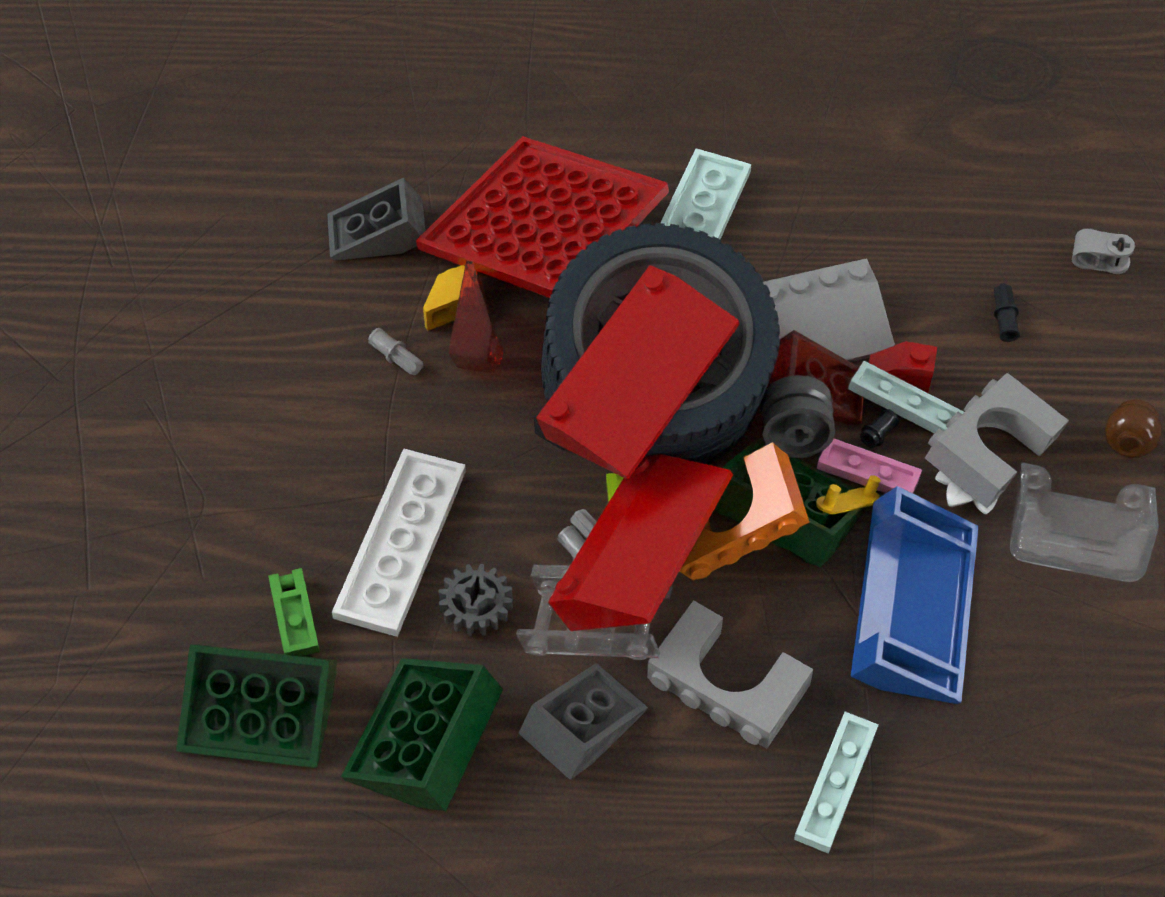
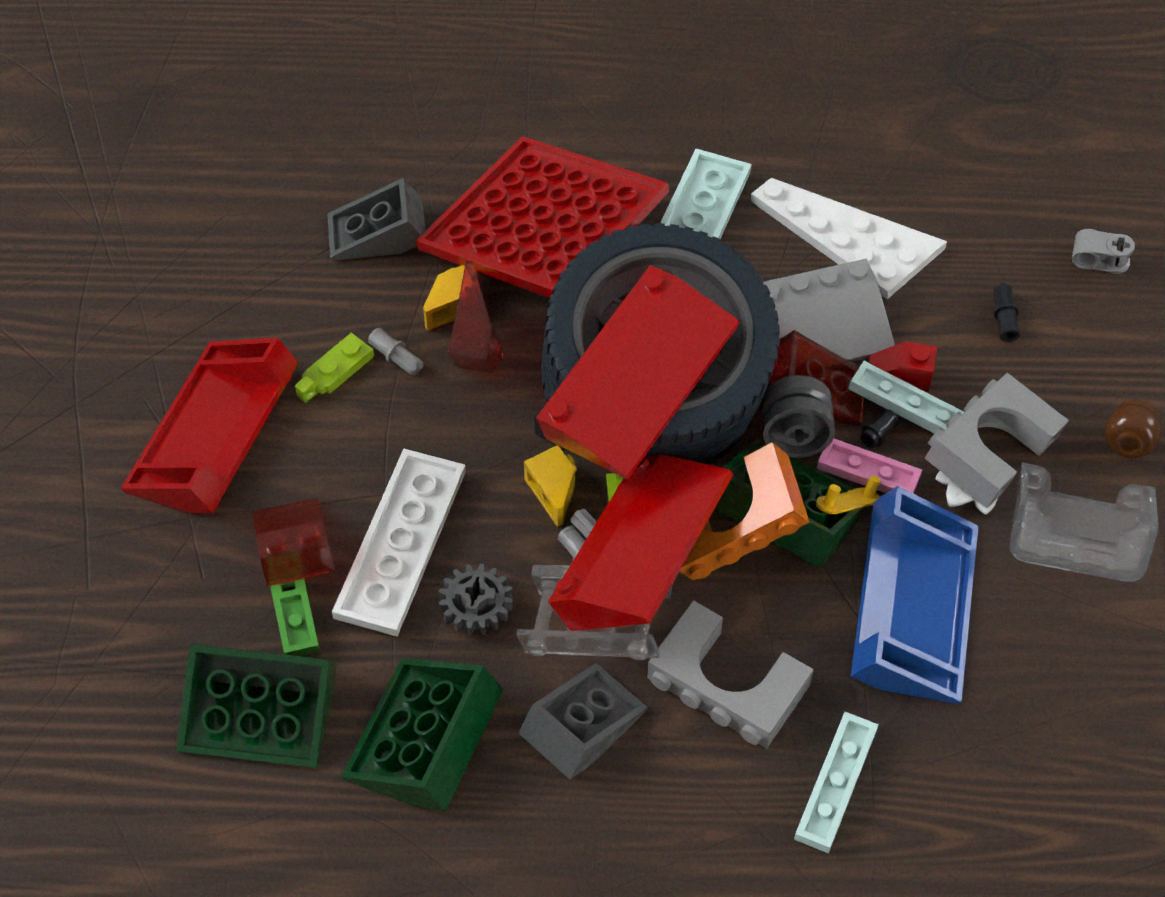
(212, 424): none -> red slope
(292, 542): none -> clear red slope
(334, 368): none -> lime hinge
(552, 481): none -> yellow slope
(850, 234): none -> white wing

